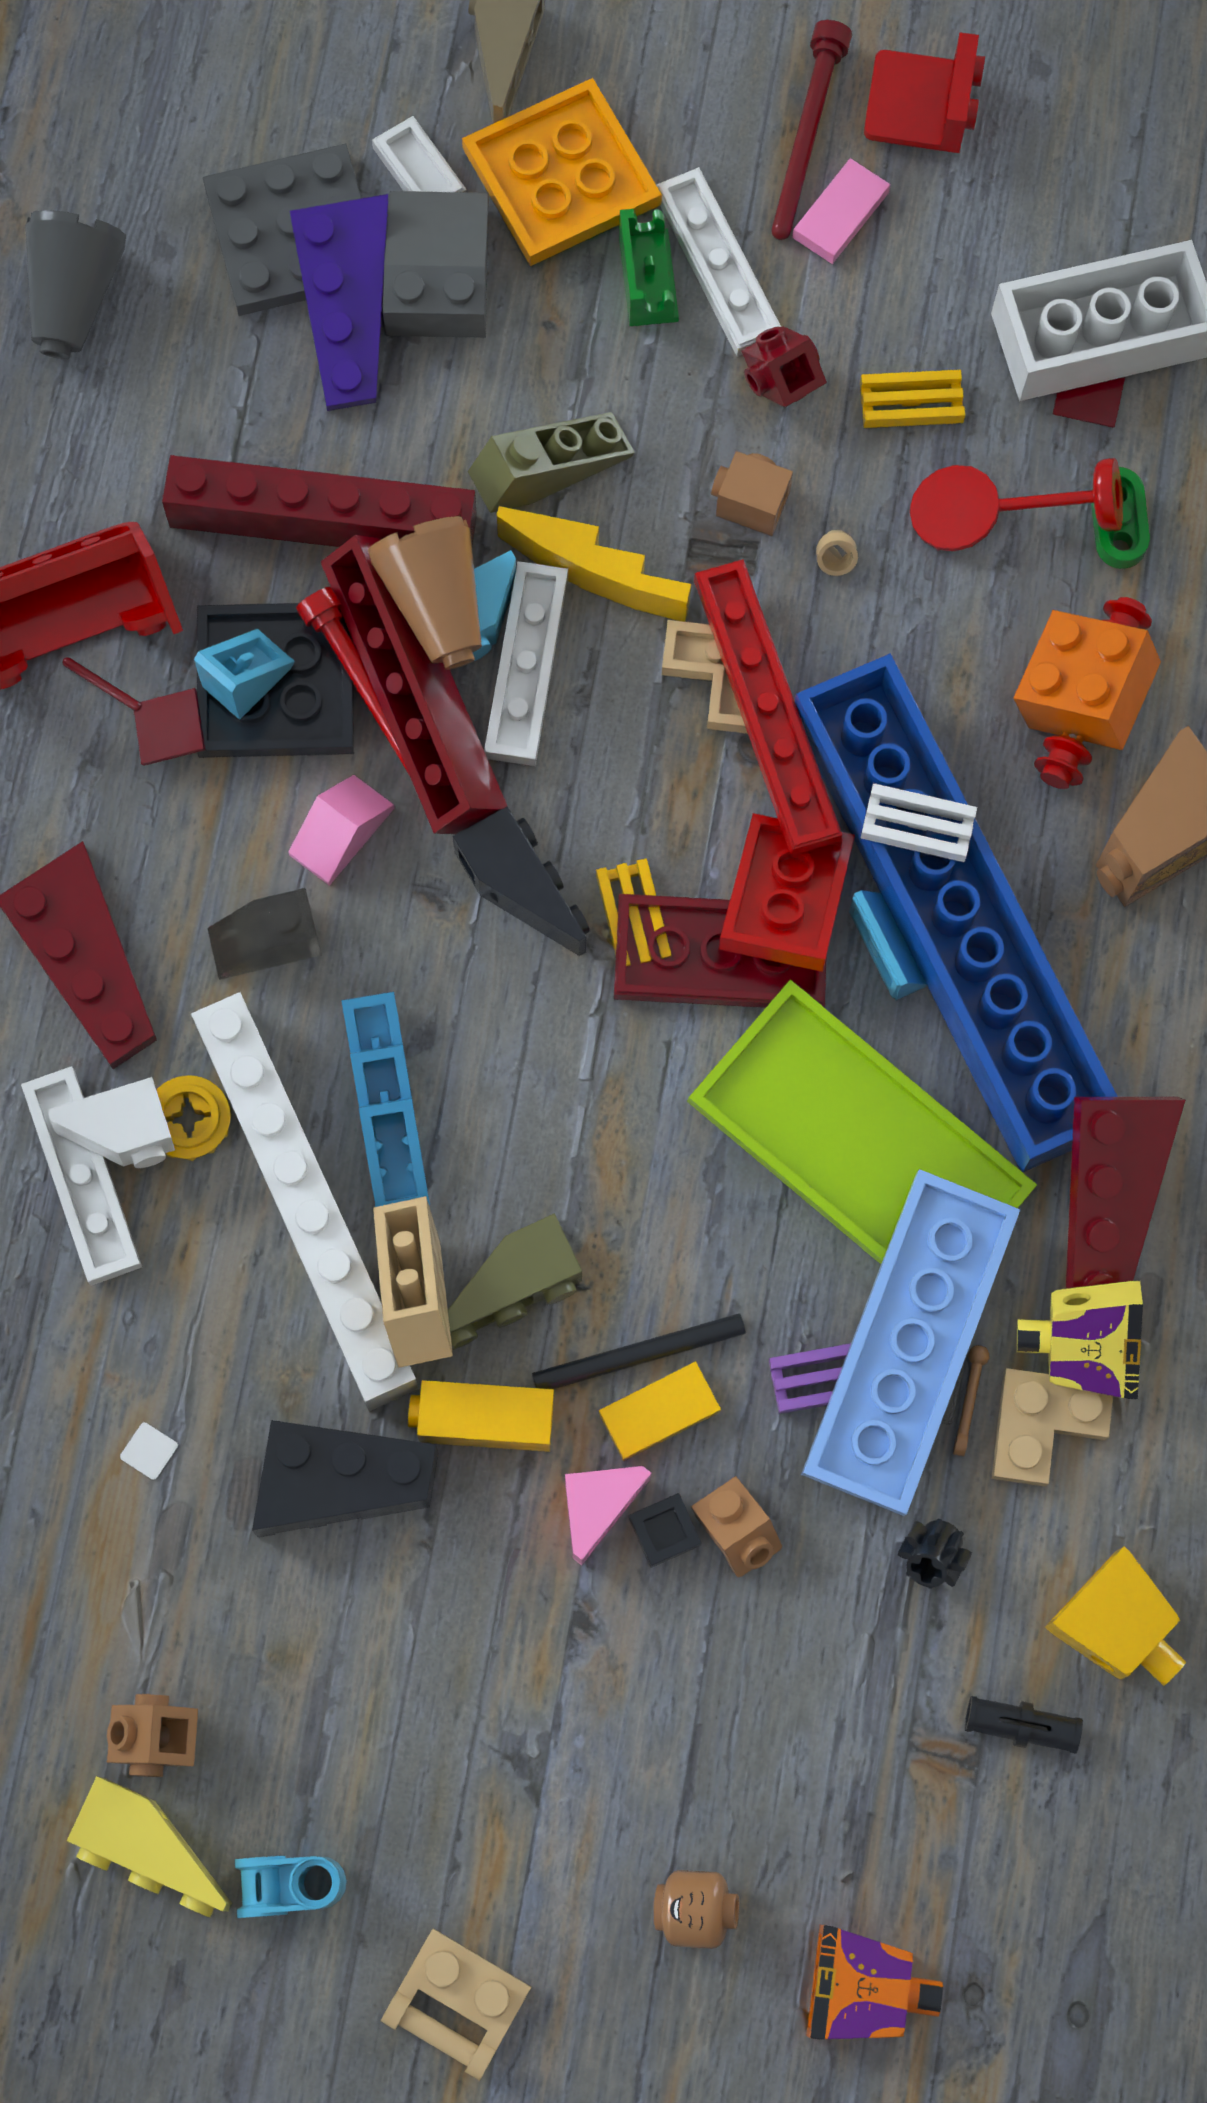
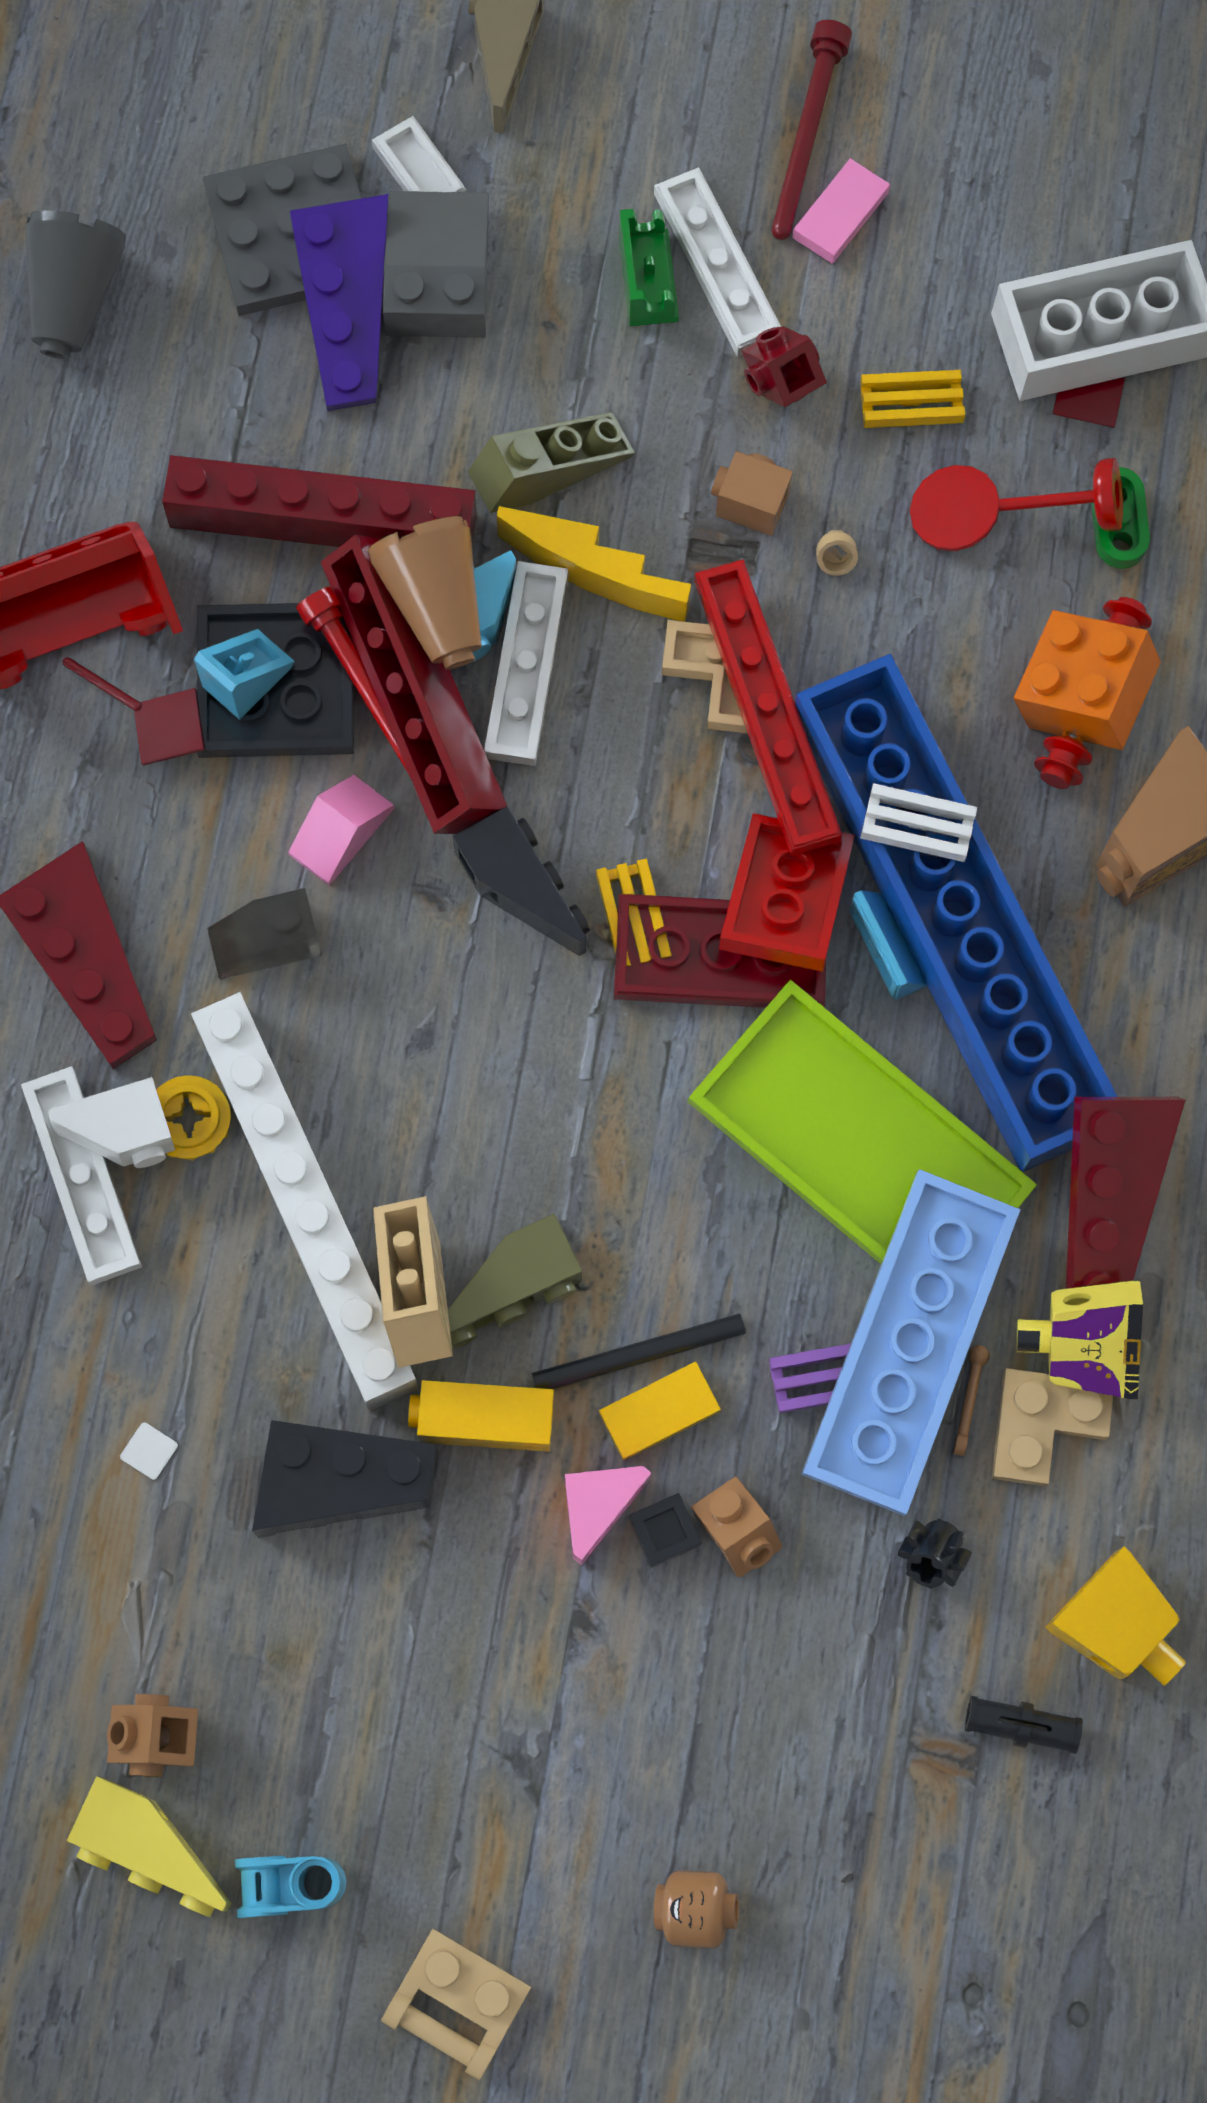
(384, 1098): dark azure slope -> none
(561, 171): light orange plate -> none
(865, 1988): torso -> none
(924, 97): red bracket -> none

